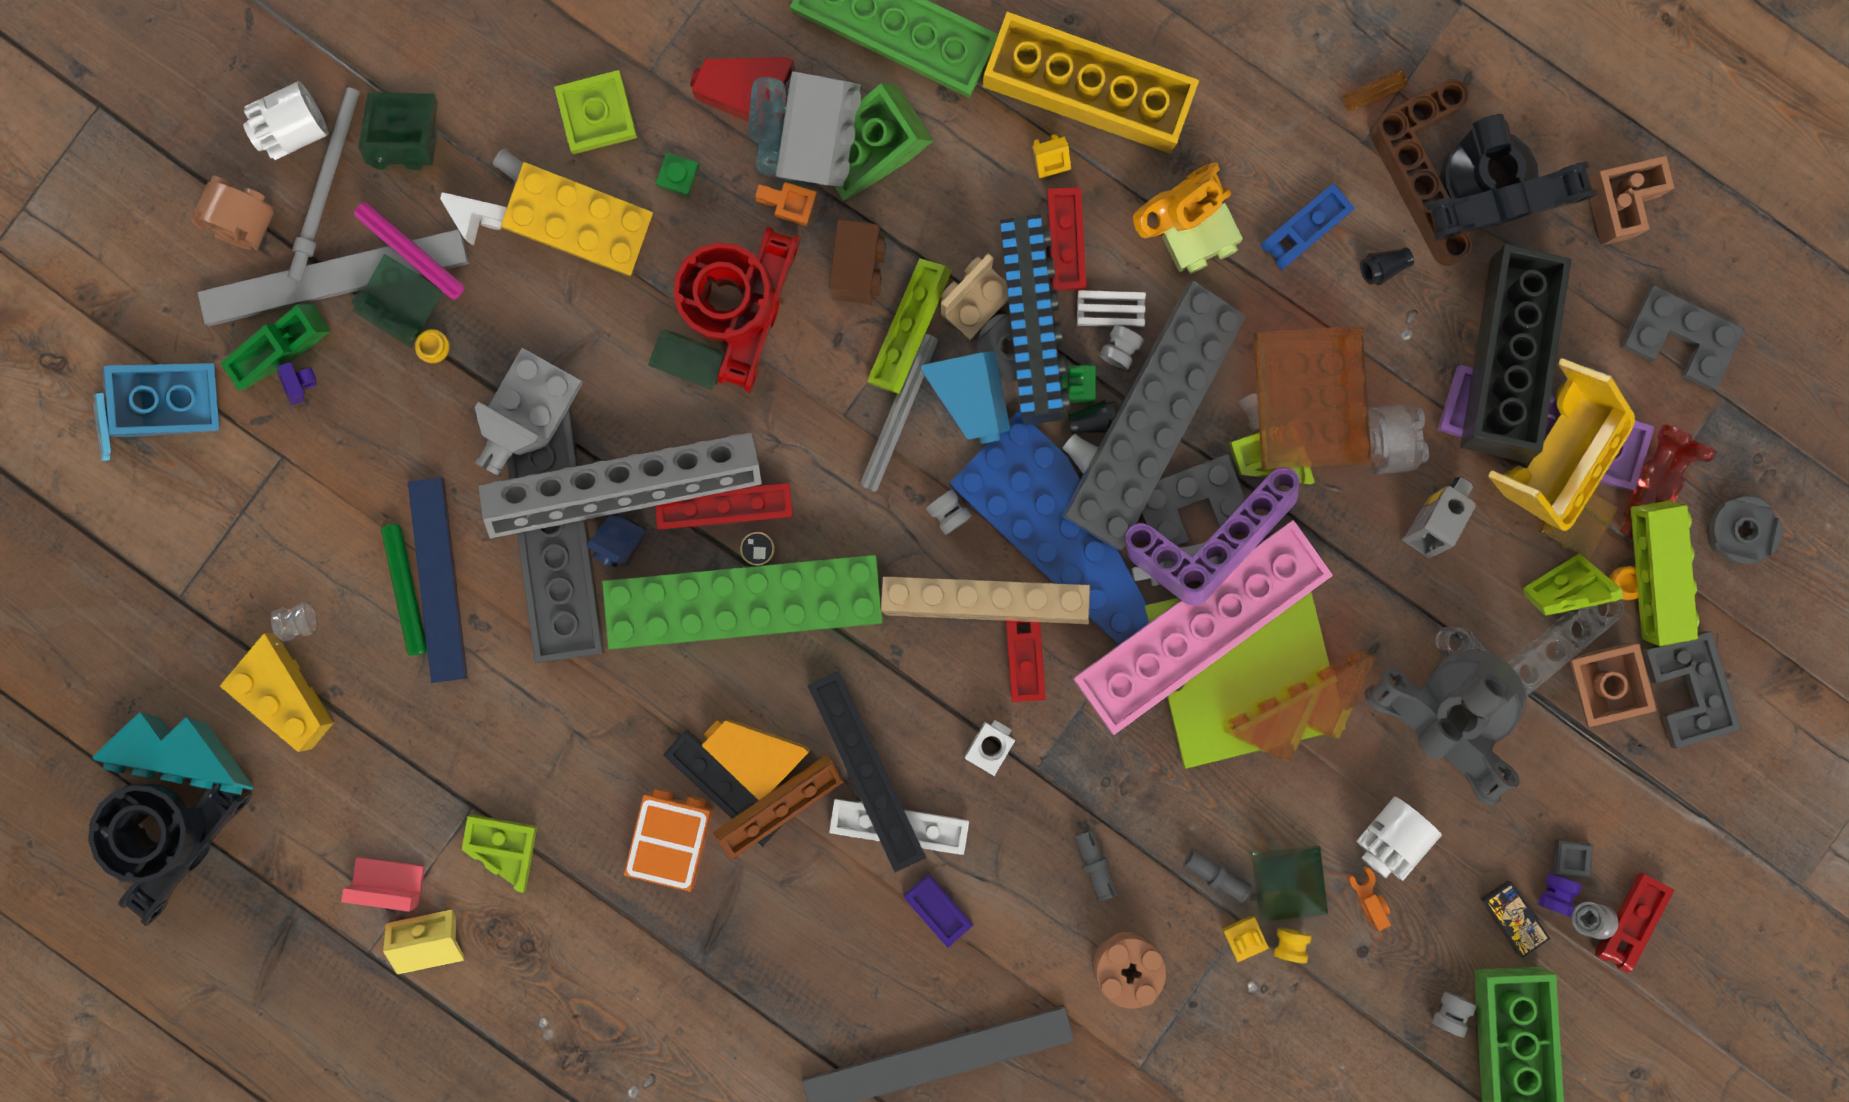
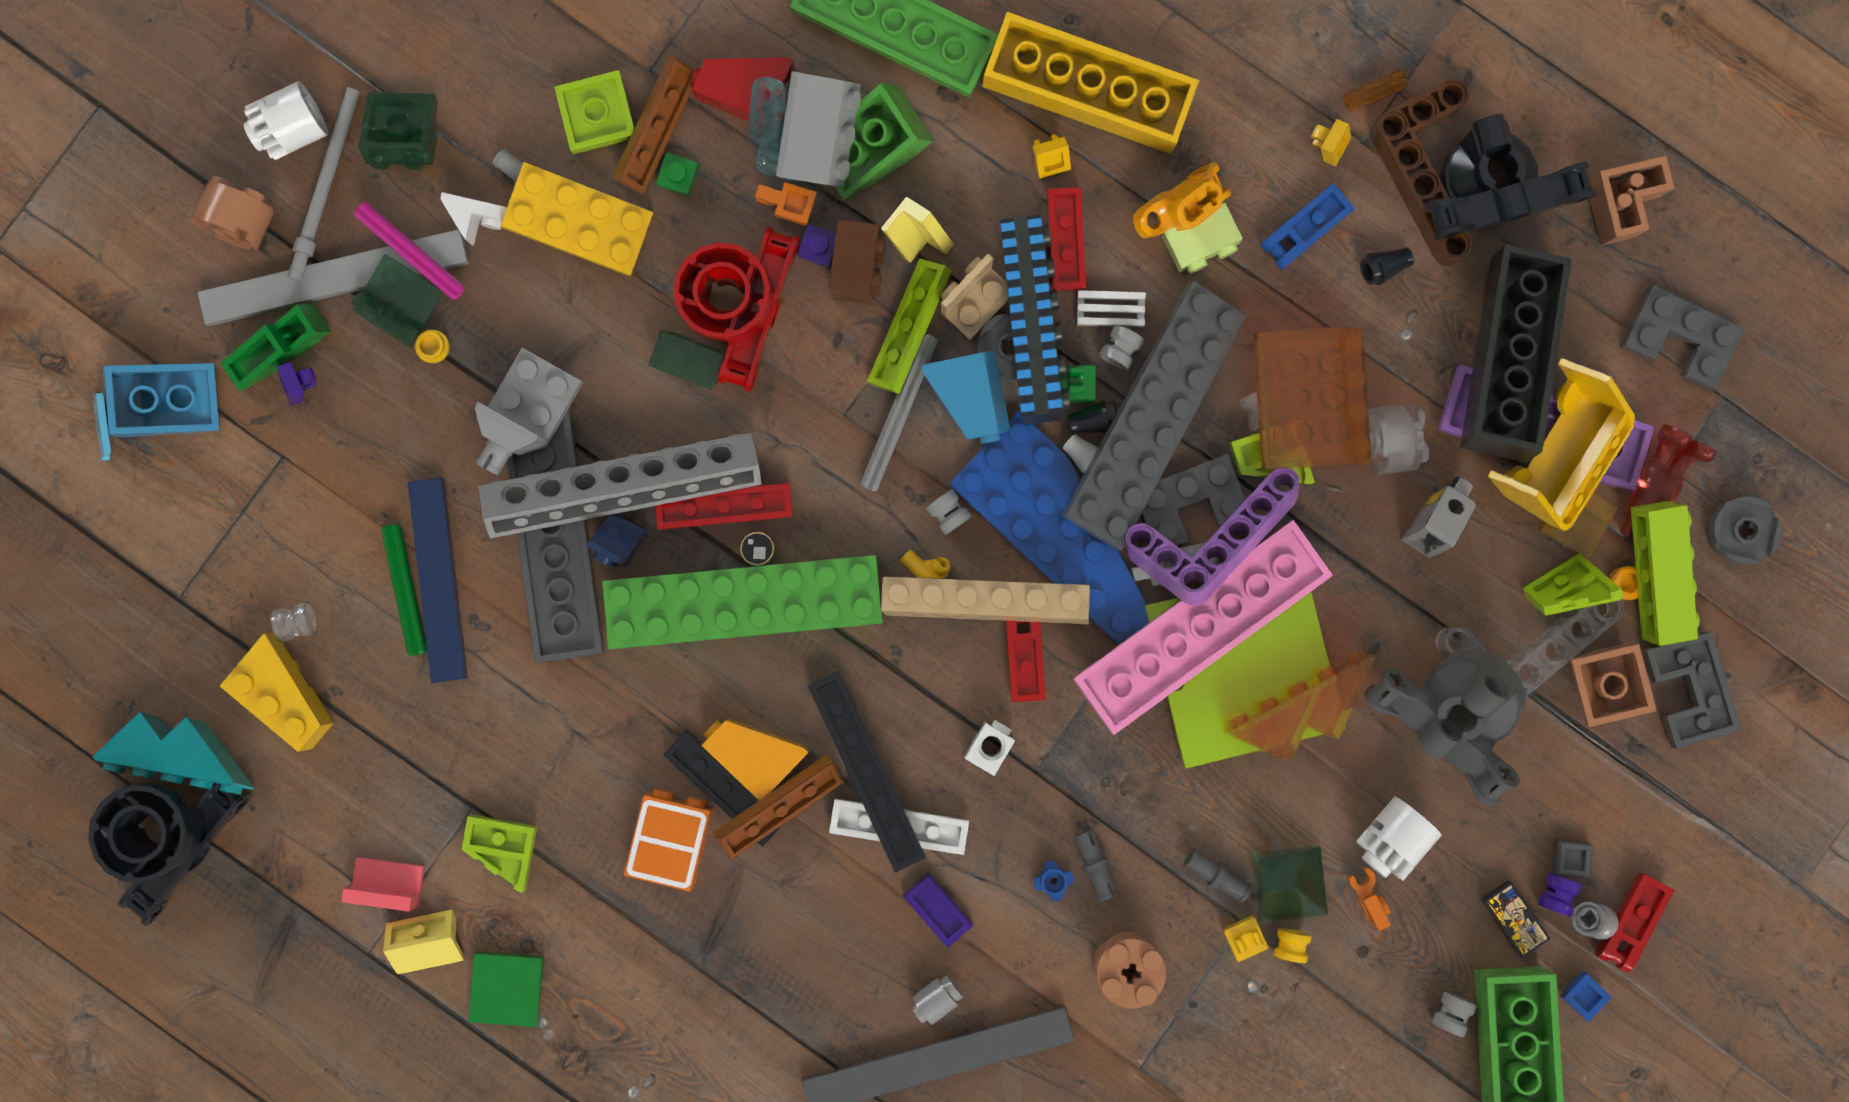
(506, 989): none -> green tile
(655, 126): none -> dark orange tile
(817, 246): none -> dark purple plate
(912, 228): none -> light yellow panel
(930, 569): none -> yellow arm
(936, 1000): none -> light grey brick
(1051, 871): none -> blue plate
(1332, 141): none -> yellow tile
(1585, 996): none -> blue plate

